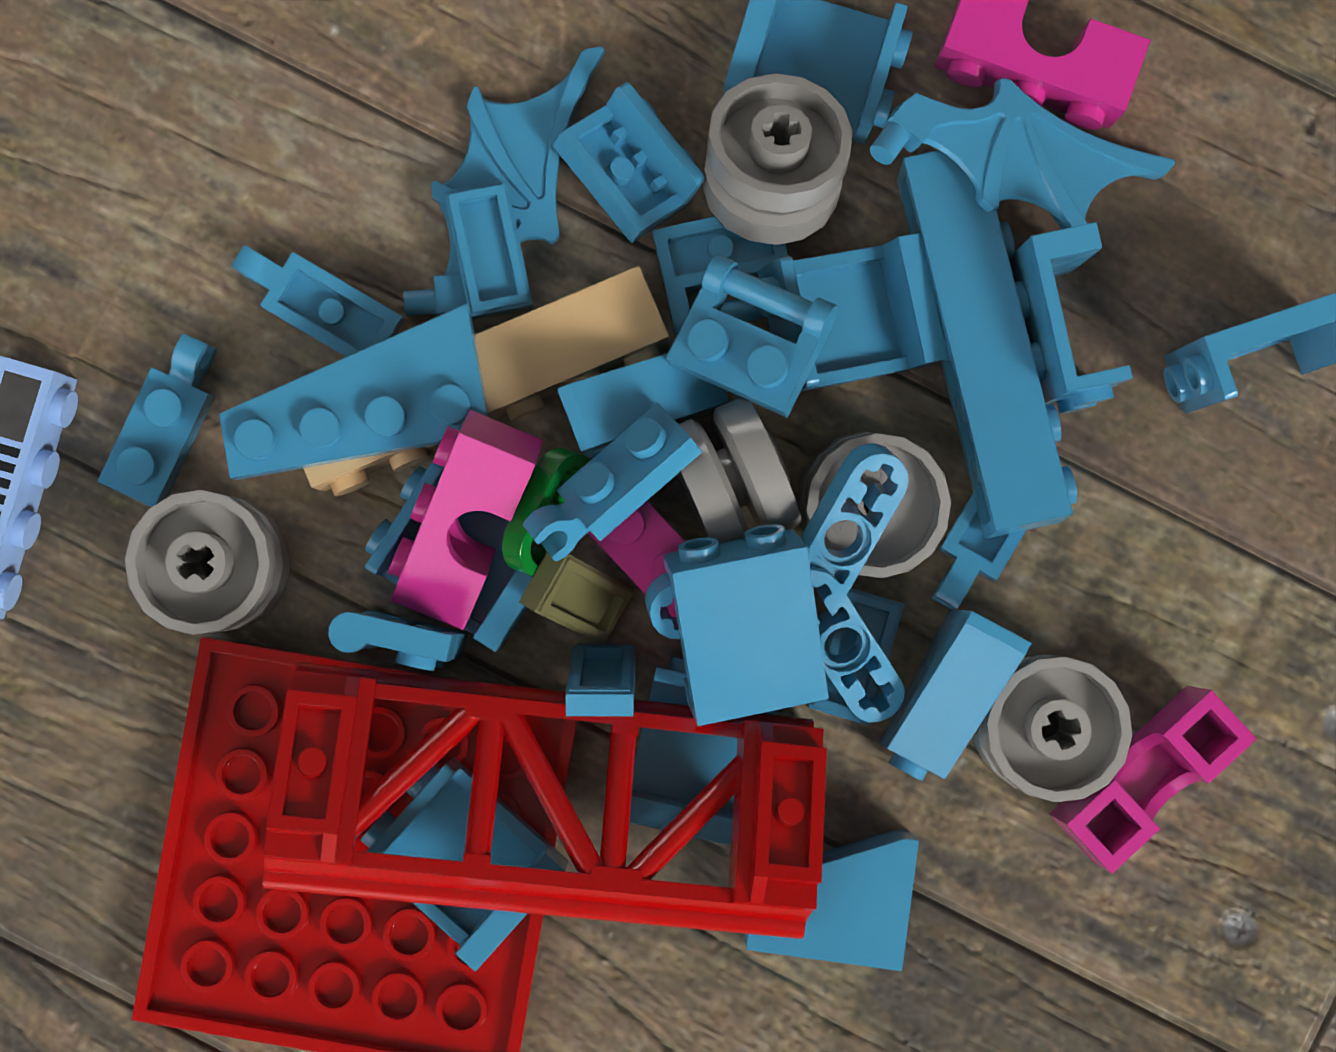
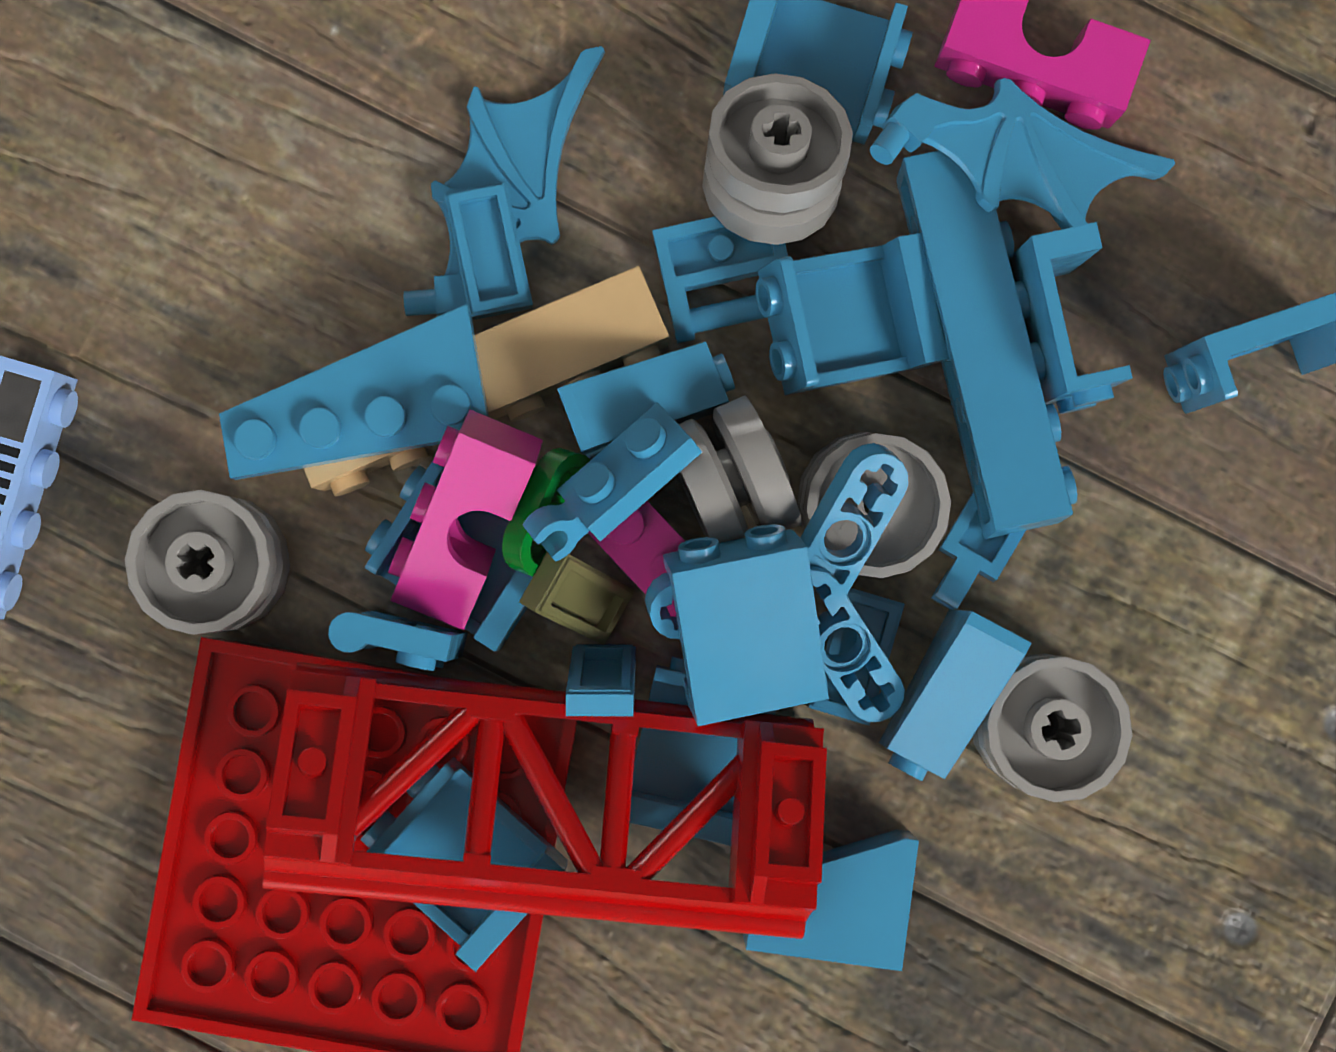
(161, 426): dark azure plate -> none
(319, 302): dark azure plate -> none
(630, 163): dark azure bracket -> none
(742, 355): dark azure plate -> none
(1179, 746): dark pink arch -> none

